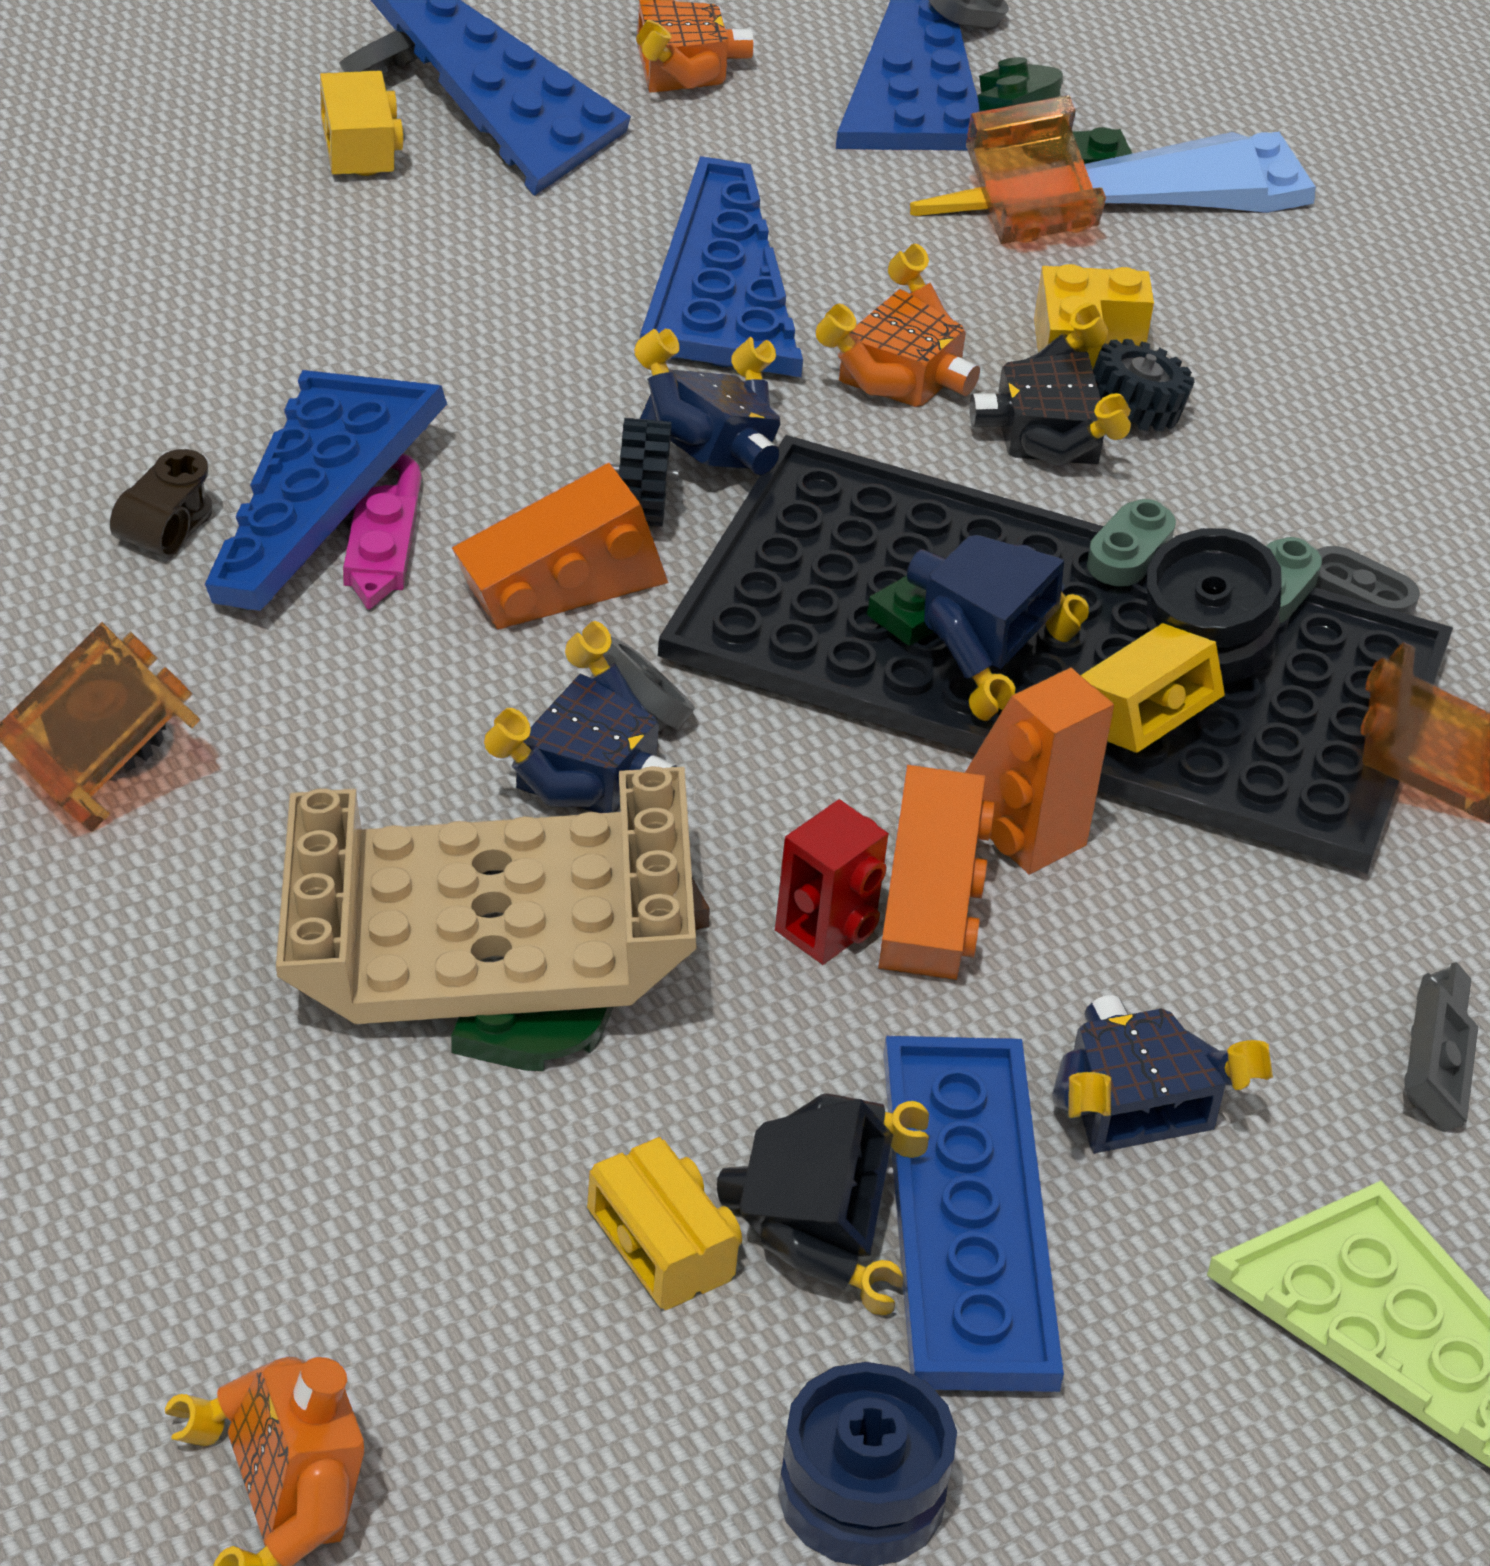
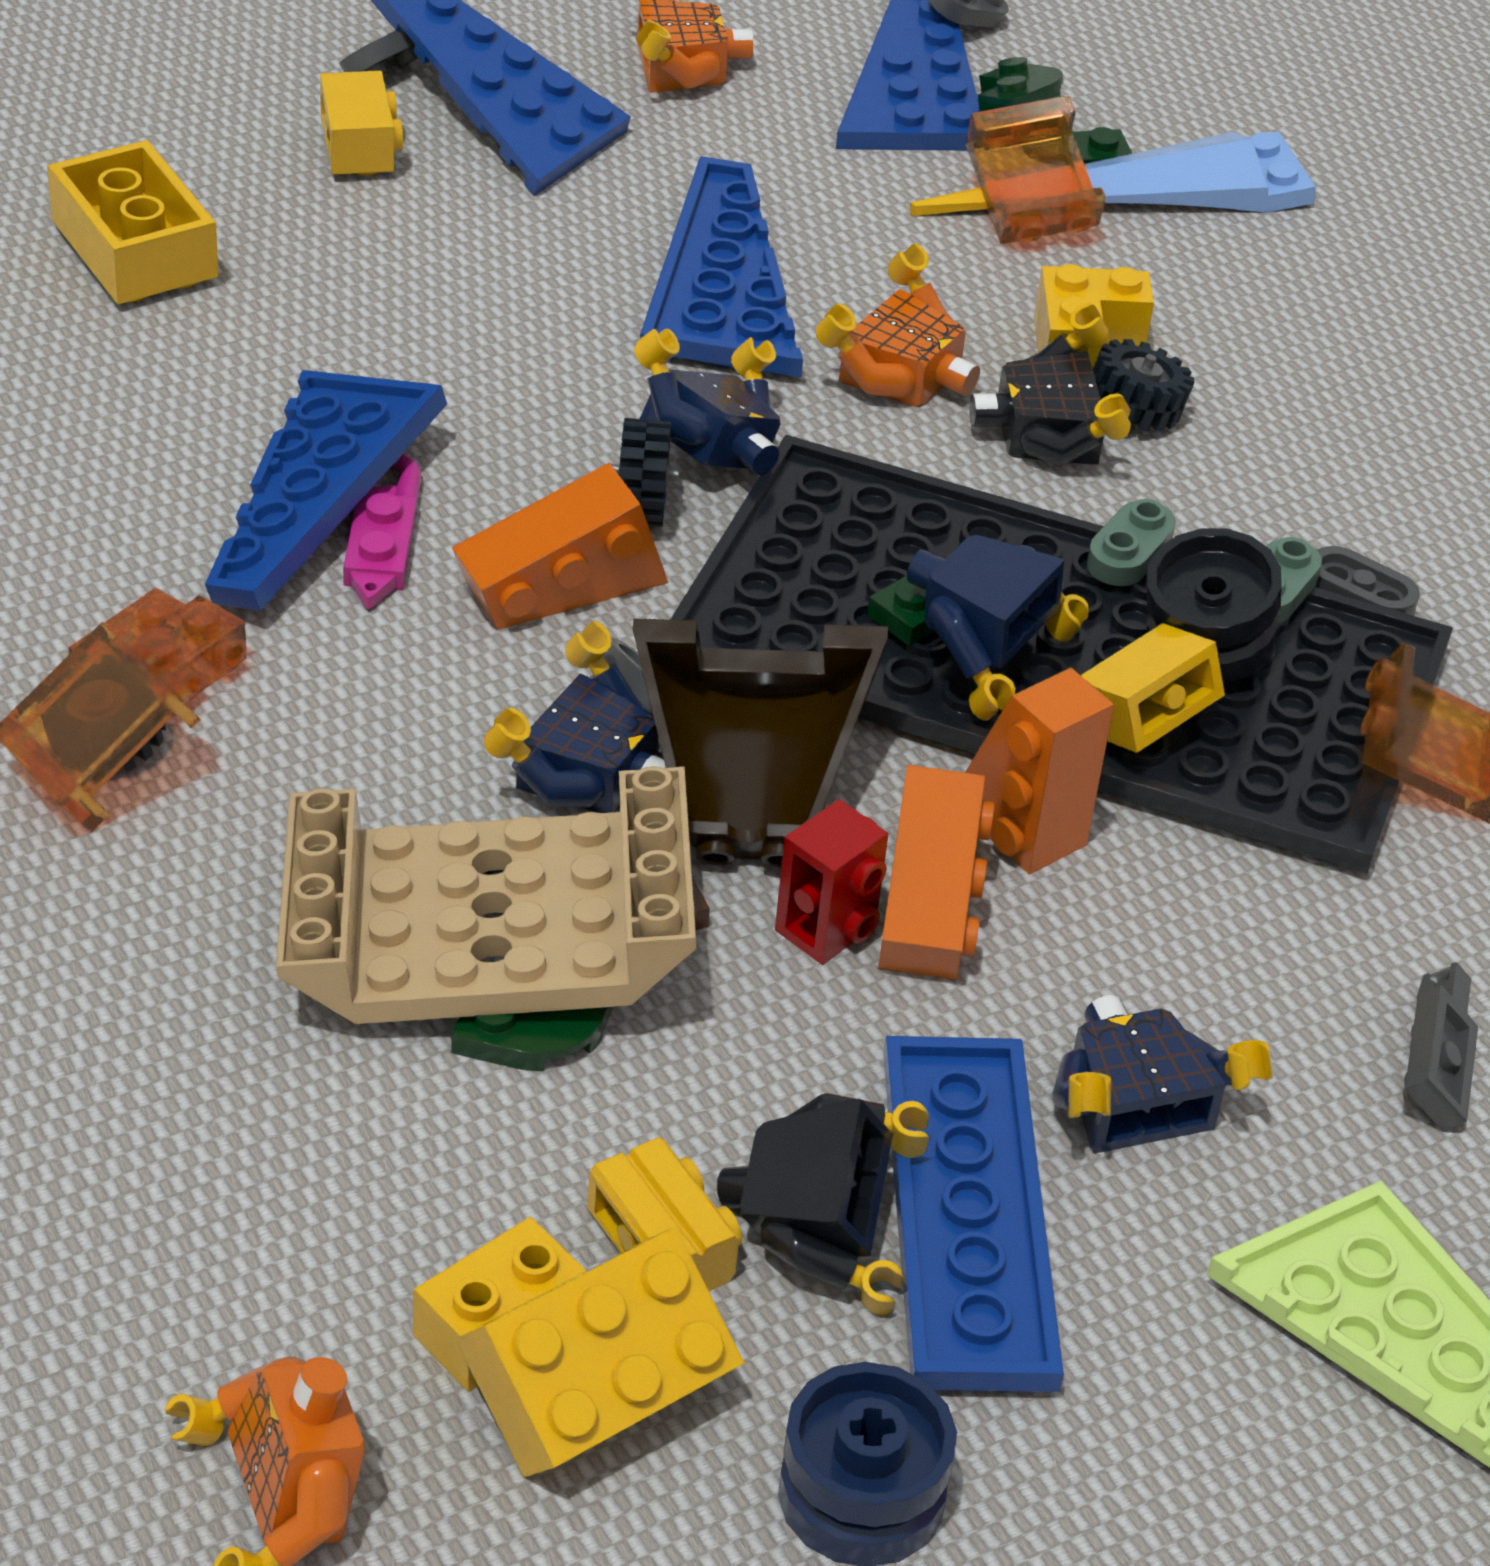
(133, 221): none -> yellow brick
(164, 504): dark brown piece -> none
(192, 640): none -> clear orange plate
(485, 1286): none -> yellow brick
(599, 1352): none -> yellow brick
(754, 729): none -> dark brown cone

